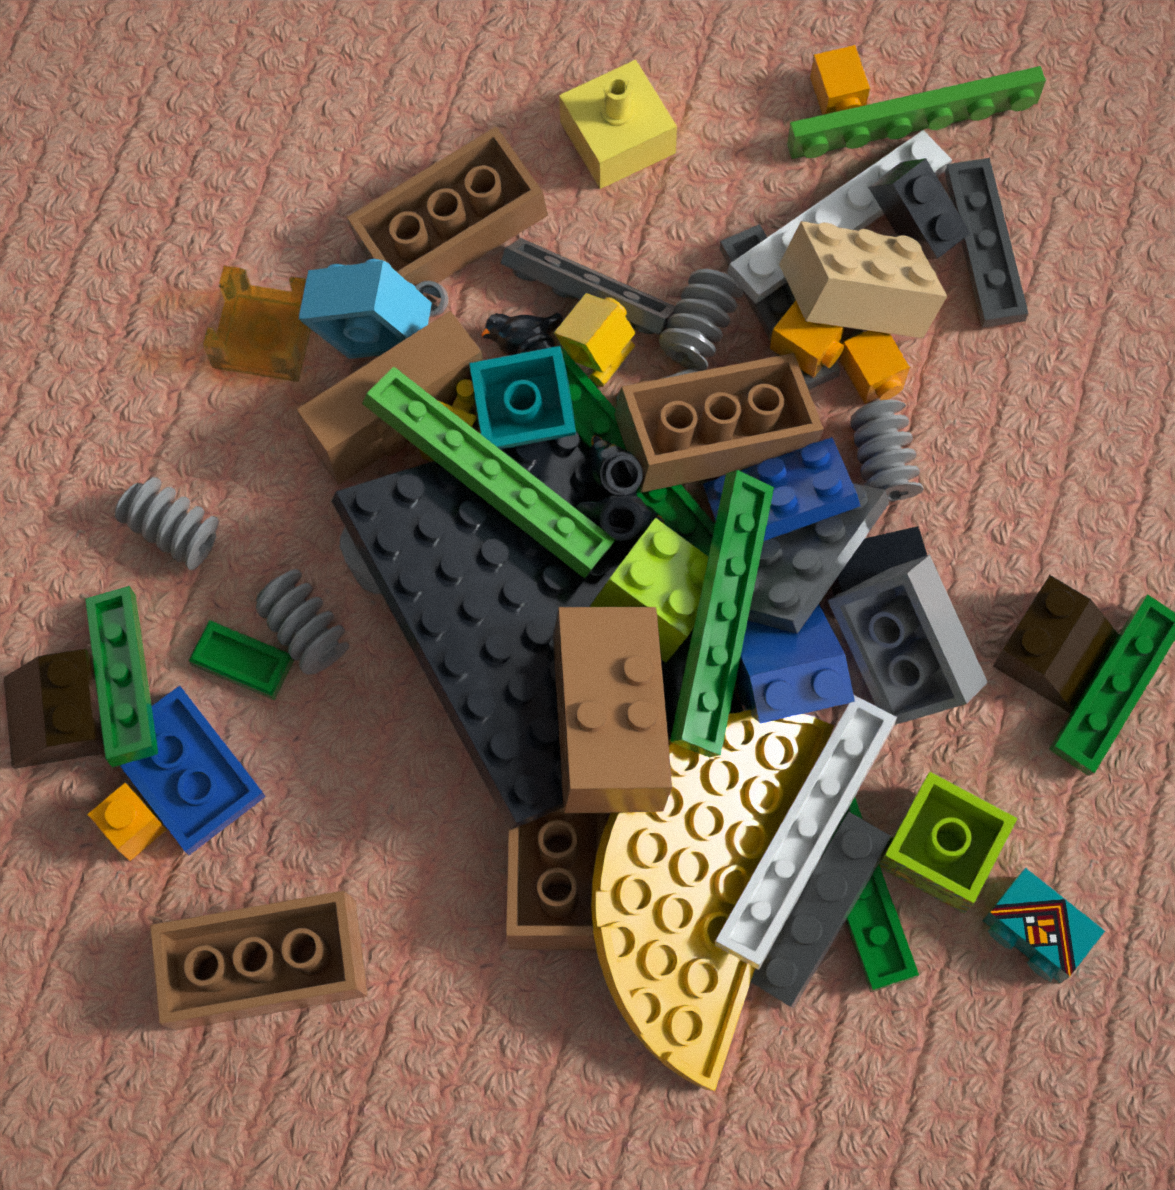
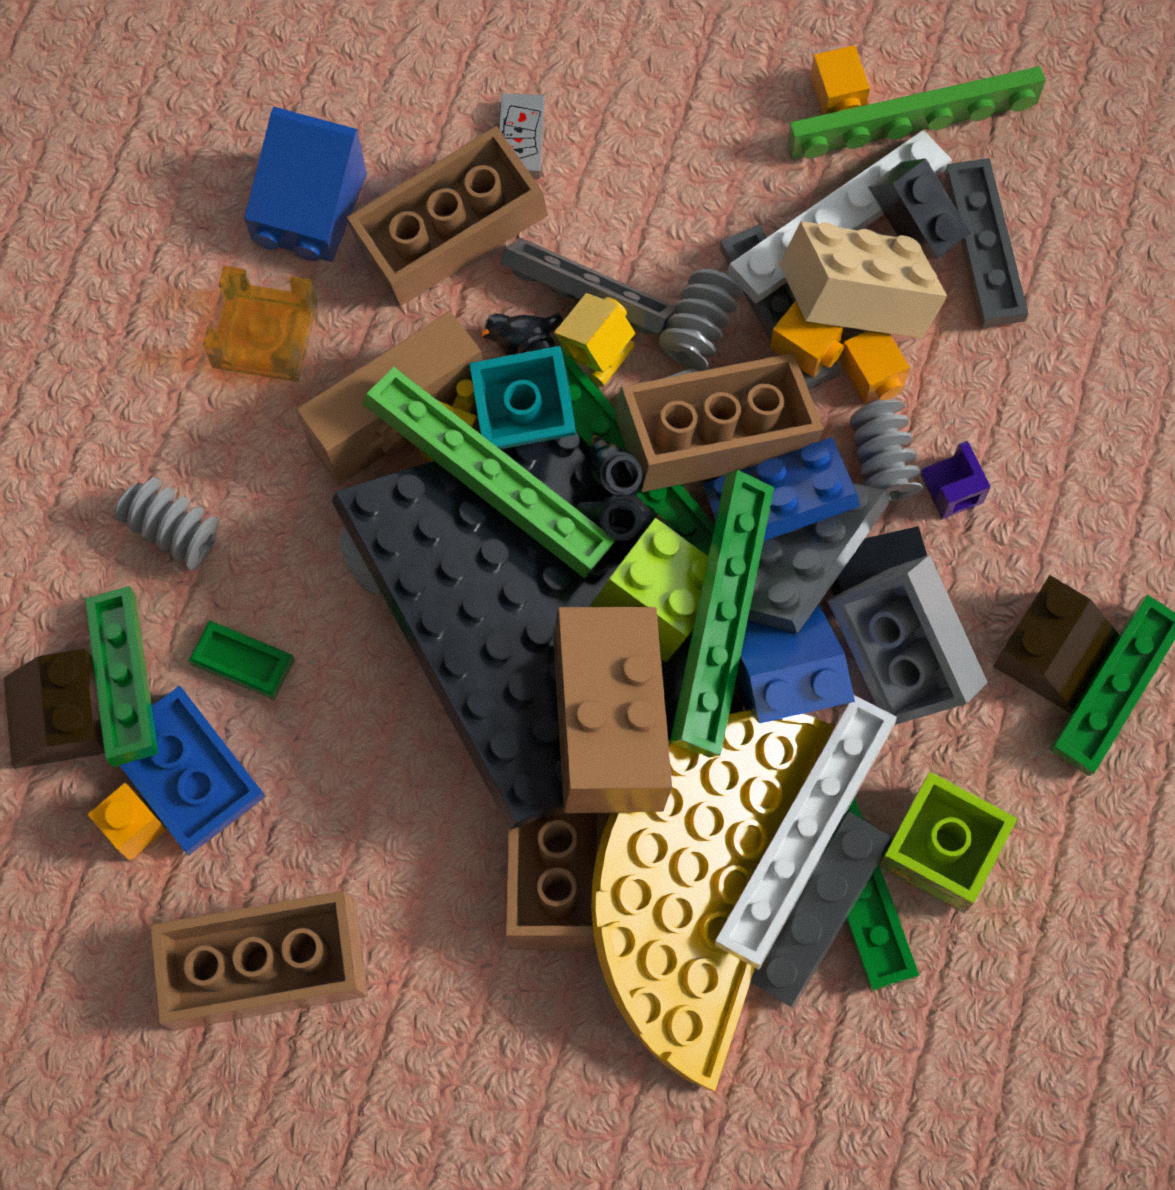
(299, 624): light grey piece -> none
(305, 185): none -> blue slope
(362, 307): medium azure brick -> none
(436, 290): light grey hinge -> none
(523, 128): none -> light grey tile
(618, 124): light yellow brick -> none
(956, 482): none -> dark purple panel
(1042, 927): teal brick -> none

